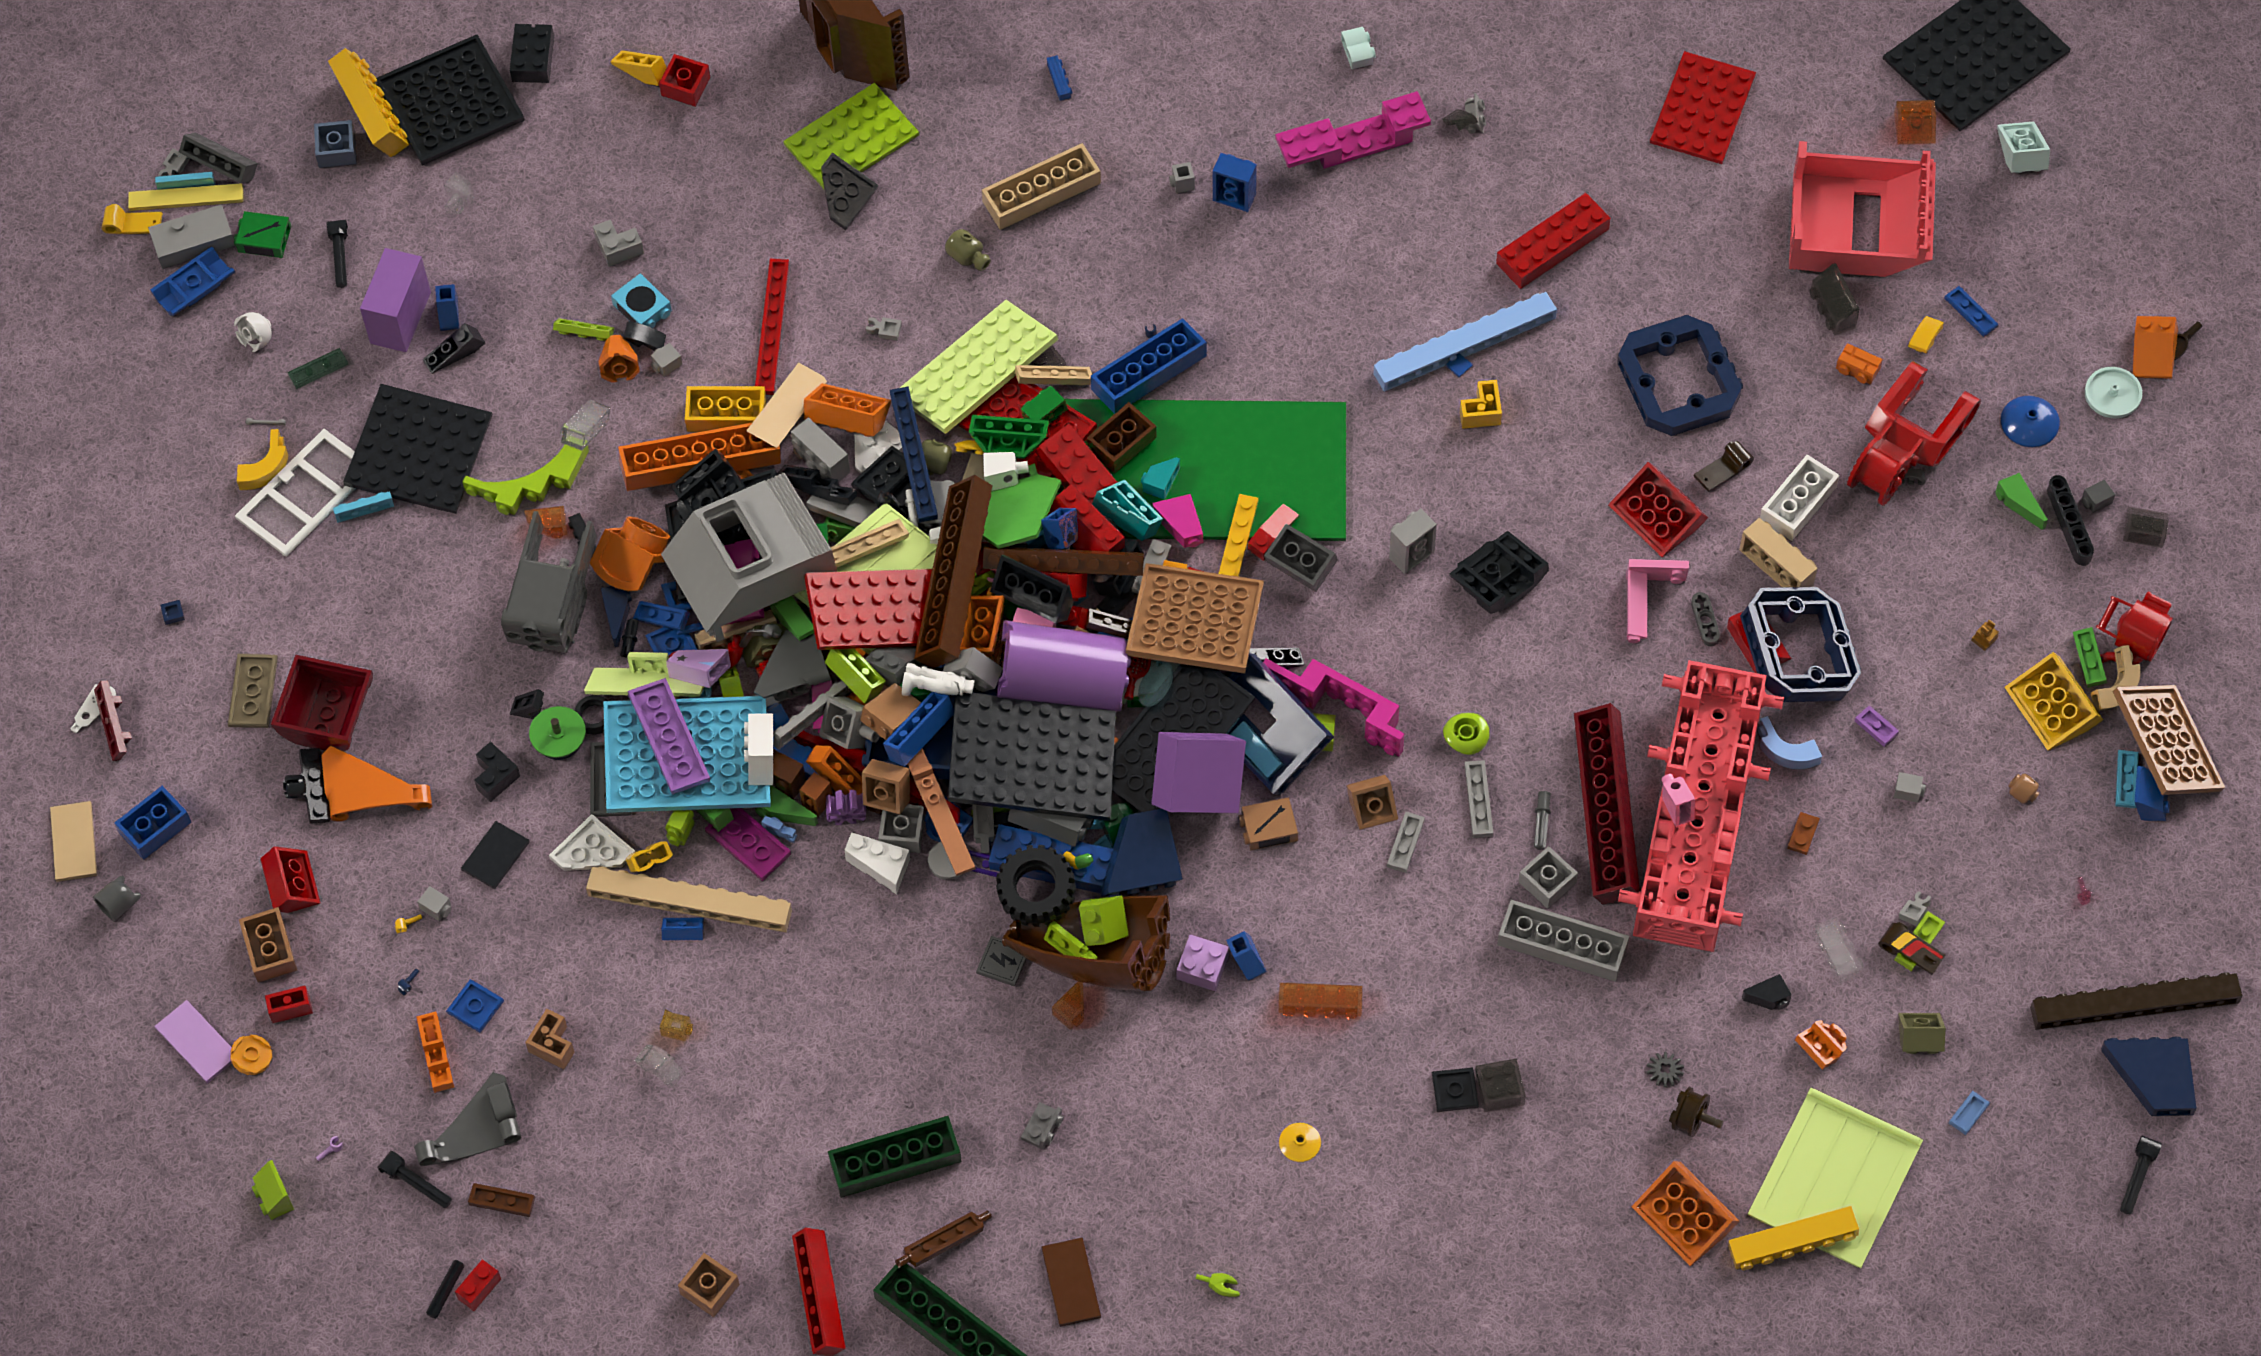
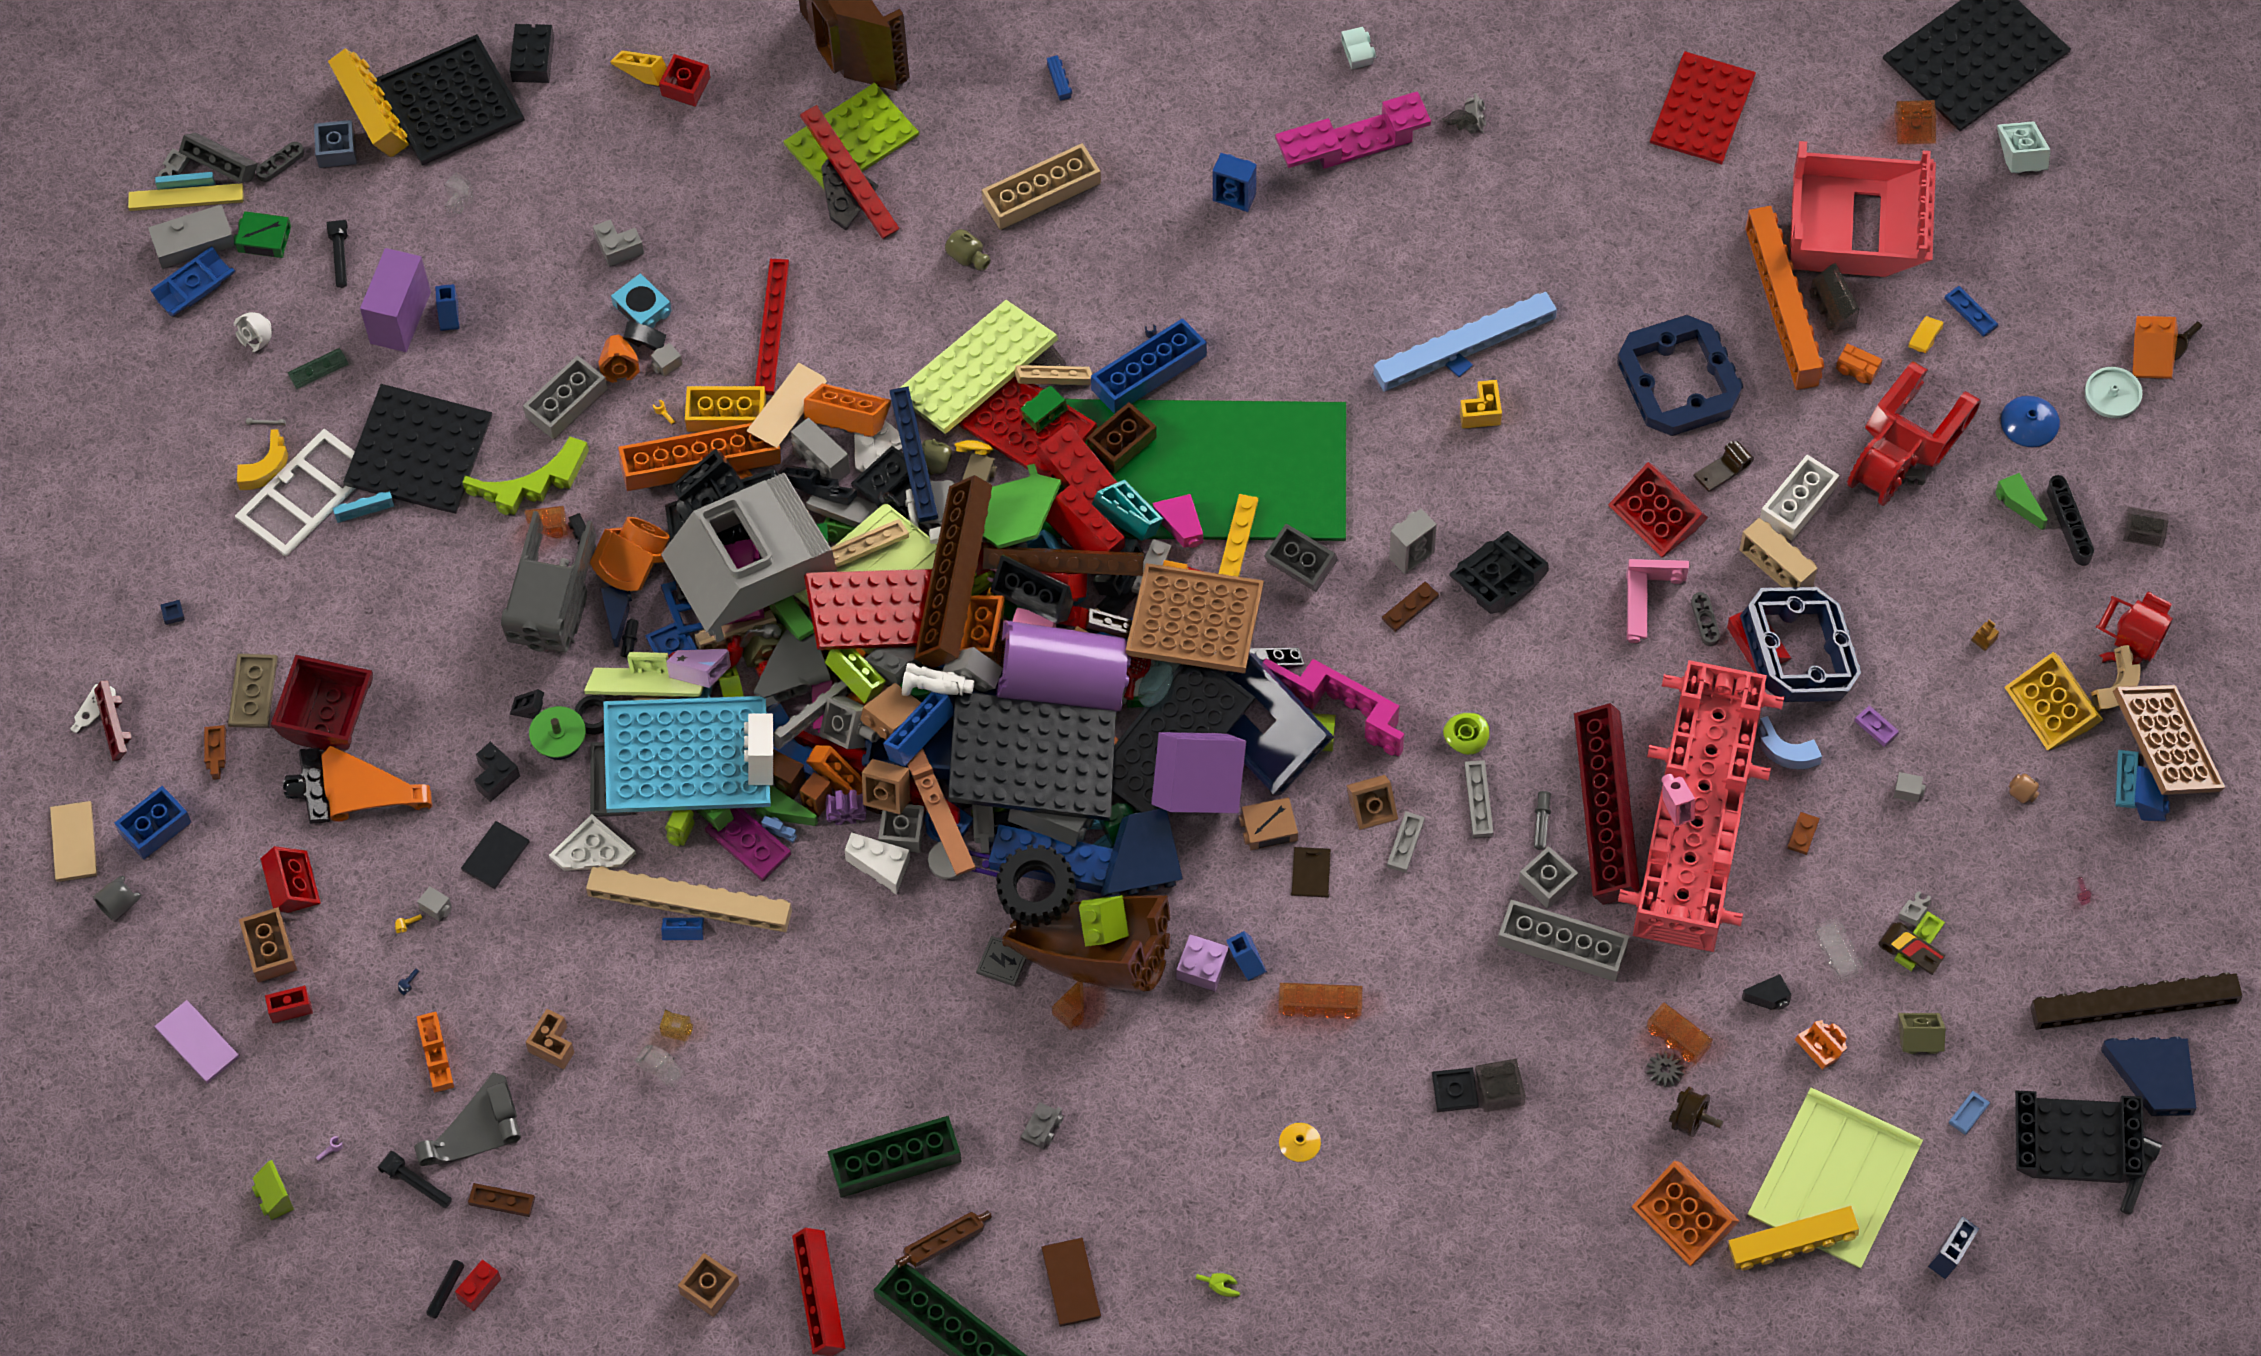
(118, 222): yellow door -> none
(215, 749): none -> dark orange hinge
(251, 1054): light orange tile -> none
(280, 155): none -> dark grey beam
(457, 346): black slope -> none
(475, 1006): blue tile -> none
(565, 397): none -> light grey brick
(583, 329): lime plate -> none
(585, 424): clear brick -> none
(653, 854): yellow brick -> none
(661, 615): blue tile -> none
(662, 410): none -> yellow hand
(668, 736): medium lavender plate -> none
(849, 172): none -> red plate
(886, 329): light grey plate -> none
(1003, 469): white torso -> none
(1008, 434): green wedge -> none
(1061, 528): blue torso -> none
(1066, 942): lime hinge -> none
(1079, 861): bright green arm -> none
(1160, 478): teal slope -> none
(1182, 178): light grey brick -> none
(1258, 750): medium azure tile -> none
(1270, 529): slope -> none
(1311, 872): none -> dark brown container
(1410, 606): none -> reddish brown plate
(1553, 240): red brick -> none
(1679, 1033): none -> clear orange brick
(1784, 298): none -> orange brick
(1953, 1248): none -> dark blue slope
(2079, 1138): none -> black slope
(2089, 657): bright green plate -> none
(2098, 496): dark grey brick -> none

